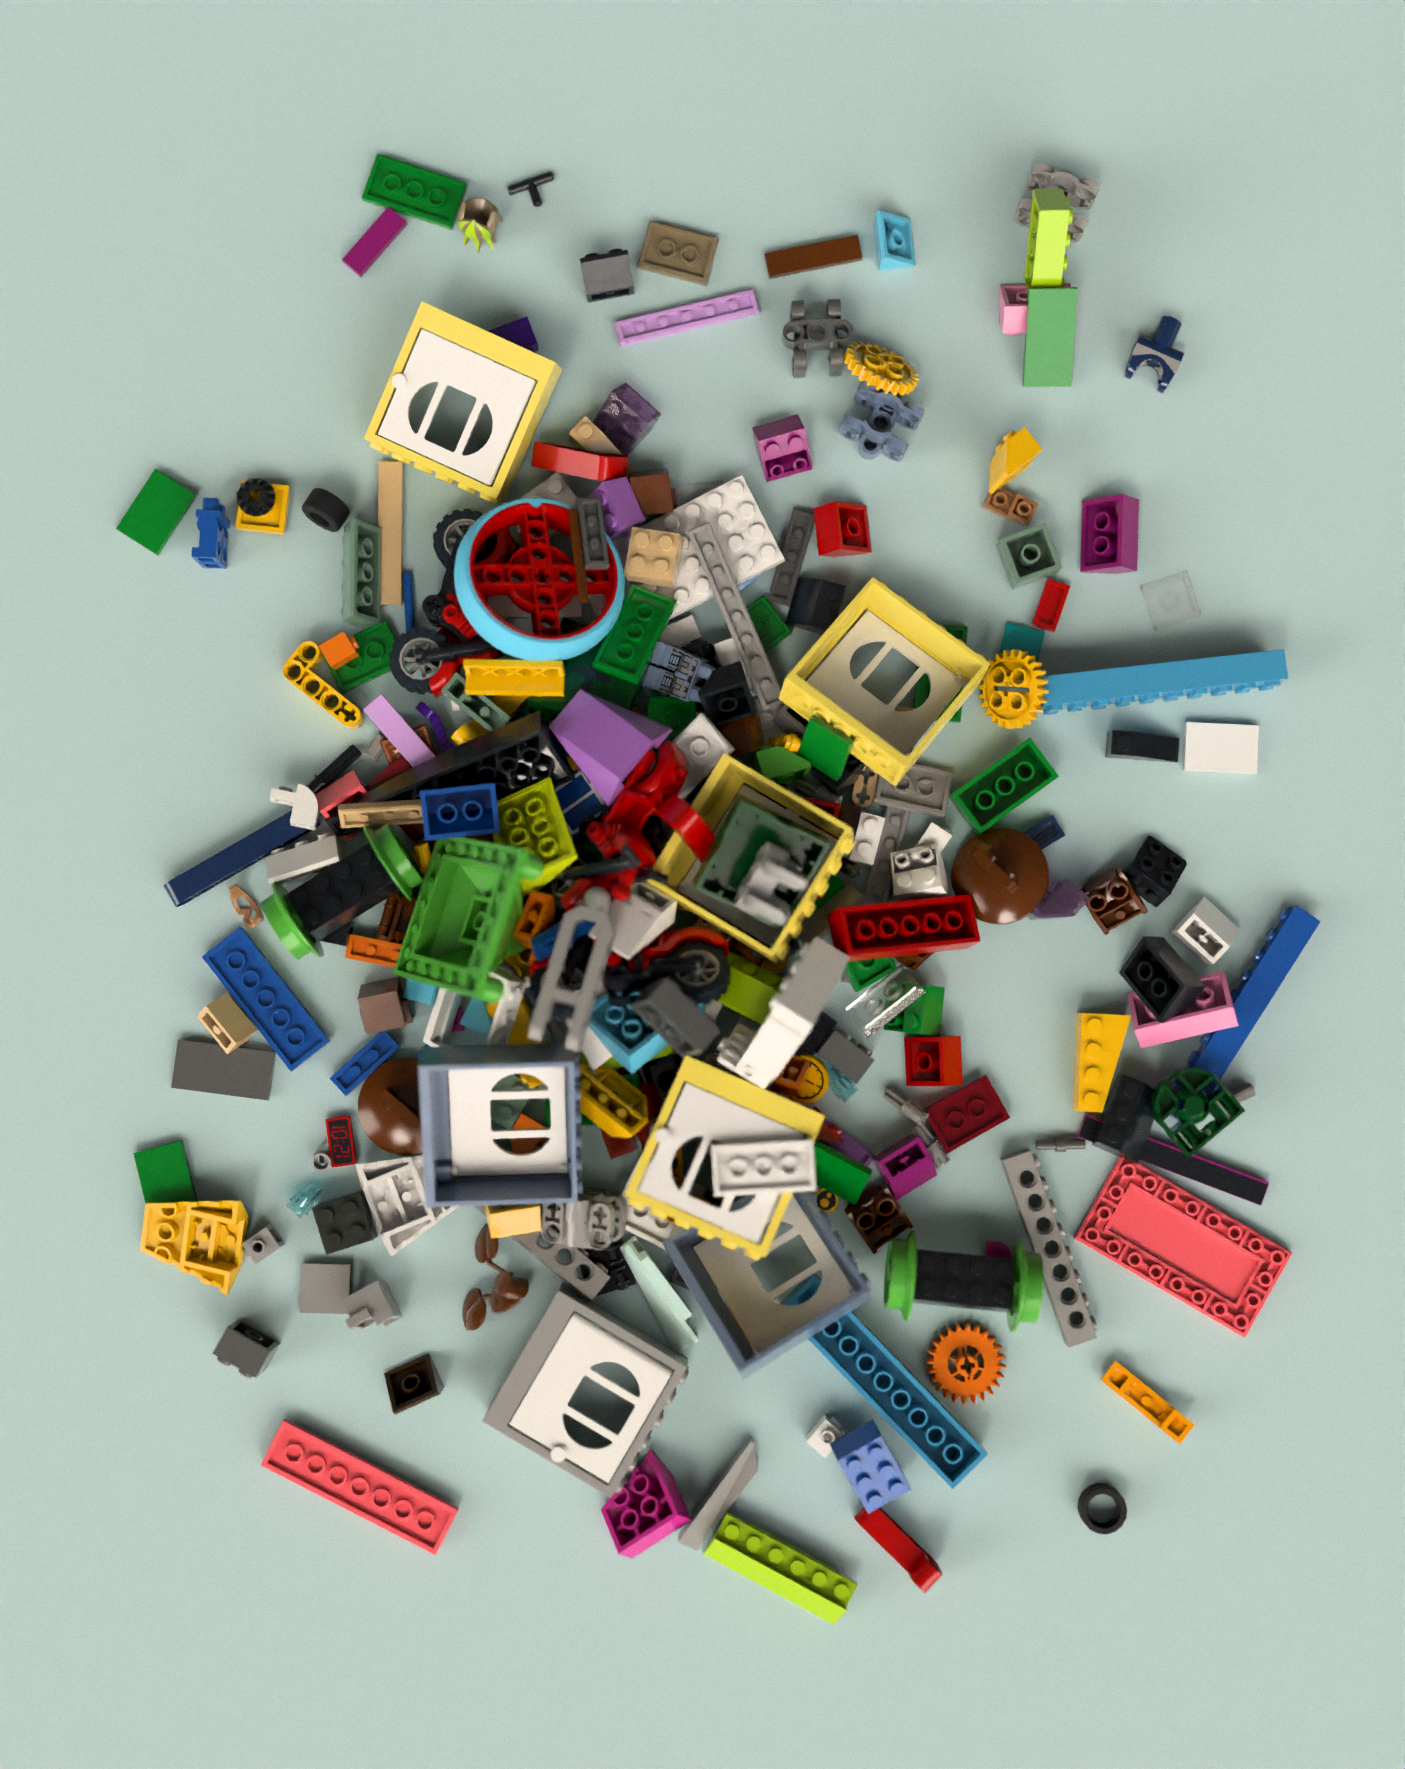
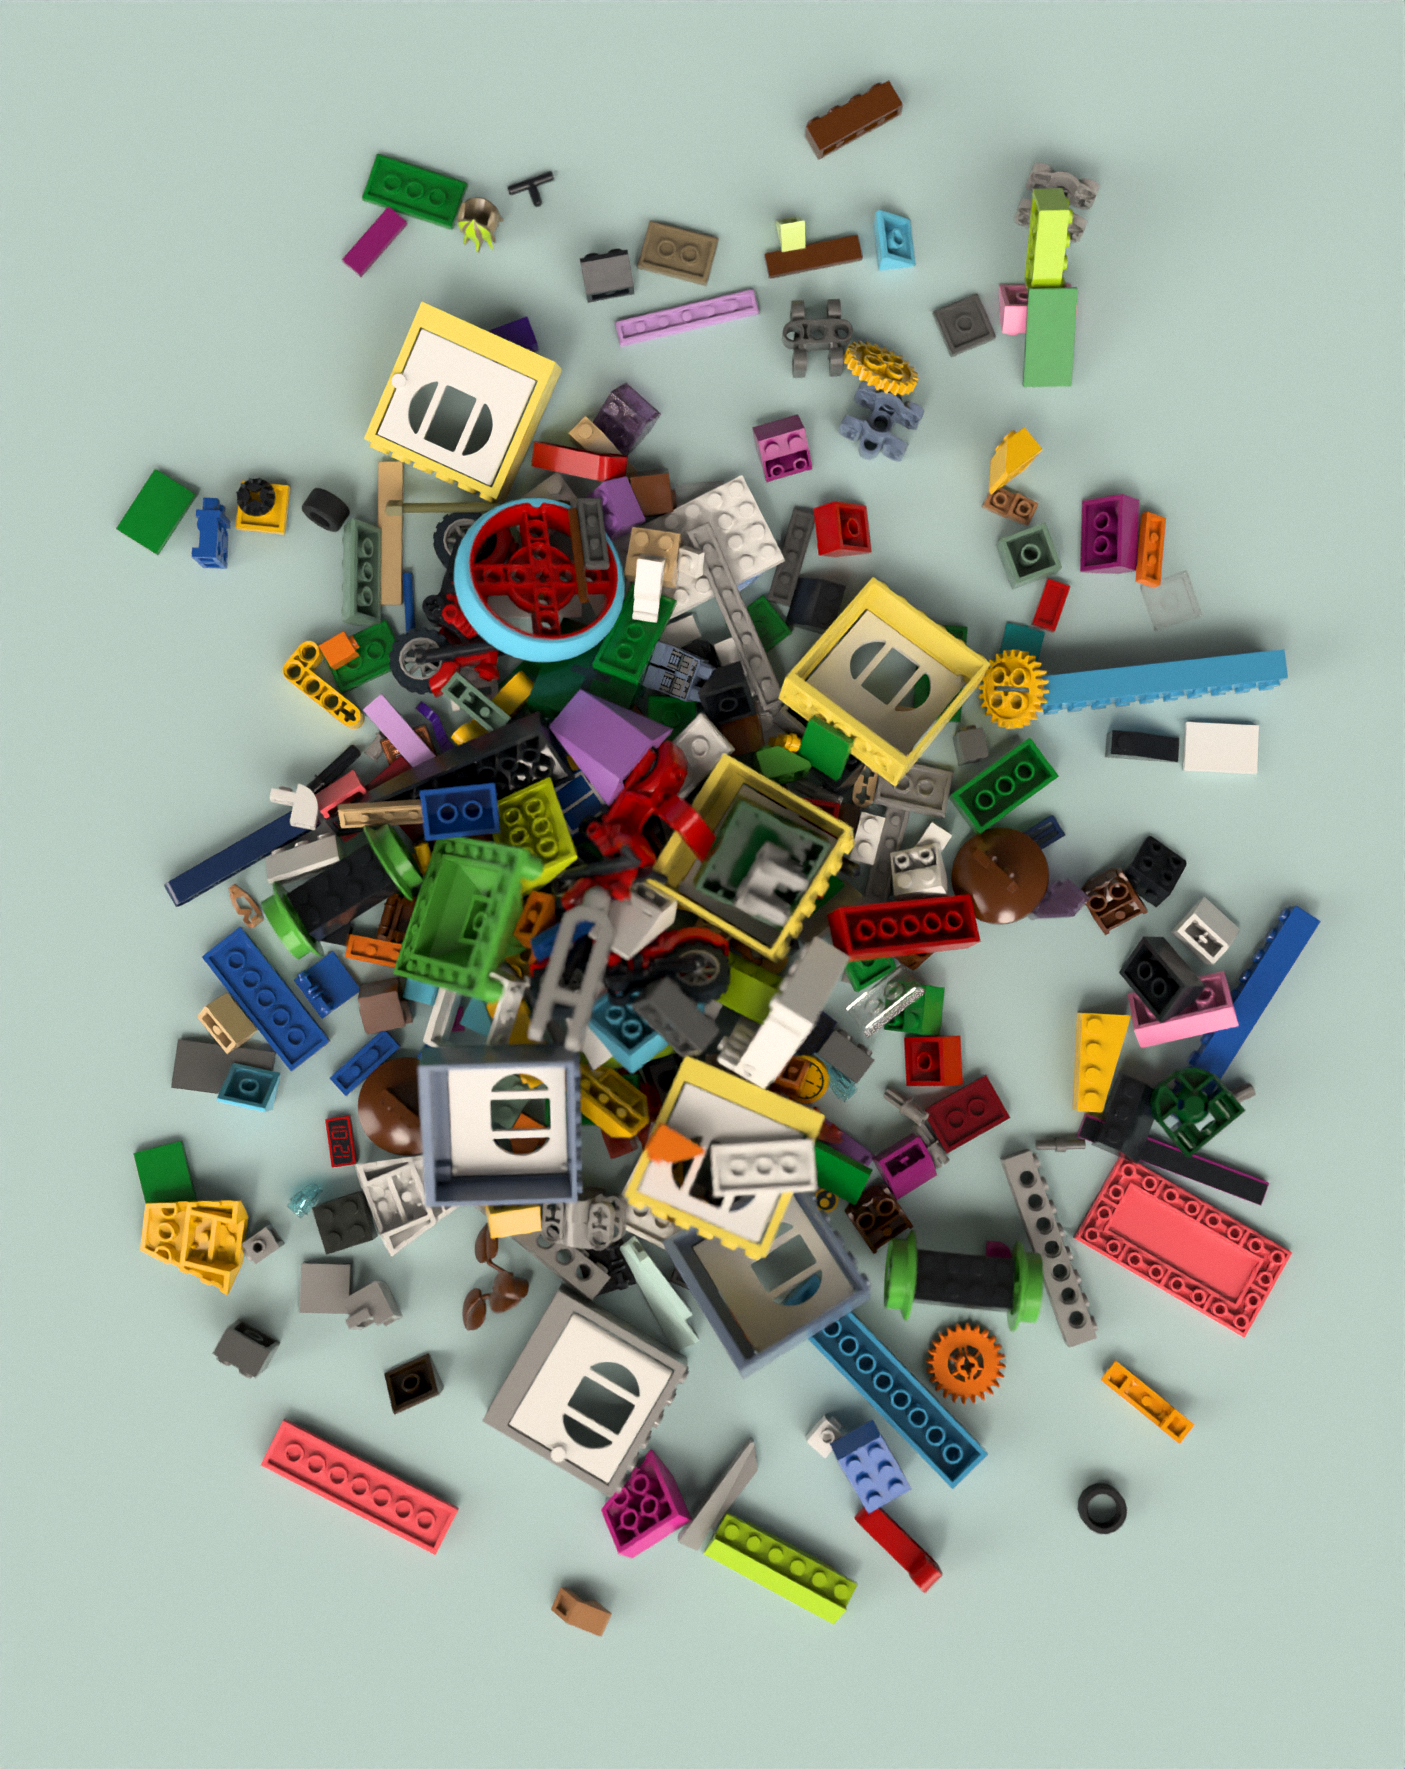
(250, 1087): none -> medium azure slope
(316, 1161): light grey hinge -> none
(327, 985): none -> blue hinge
(397, 507): none -> olive hinge
(514, 677): yellow fence -> none
(586, 1614): none -> medium nougat slope
(648, 587): none -> white piece
(670, 1146): none -> orange slope
(690, 561): none -> white plate
(791, 233): none -> yellowish green slope
(853, 119): none -> reddish brown brick
(964, 325): none -> dark grey tile
(970, 745): none -> dark grey brick
(1150, 549): none -> orange plate
(1157, 352): dark blue connector -> none

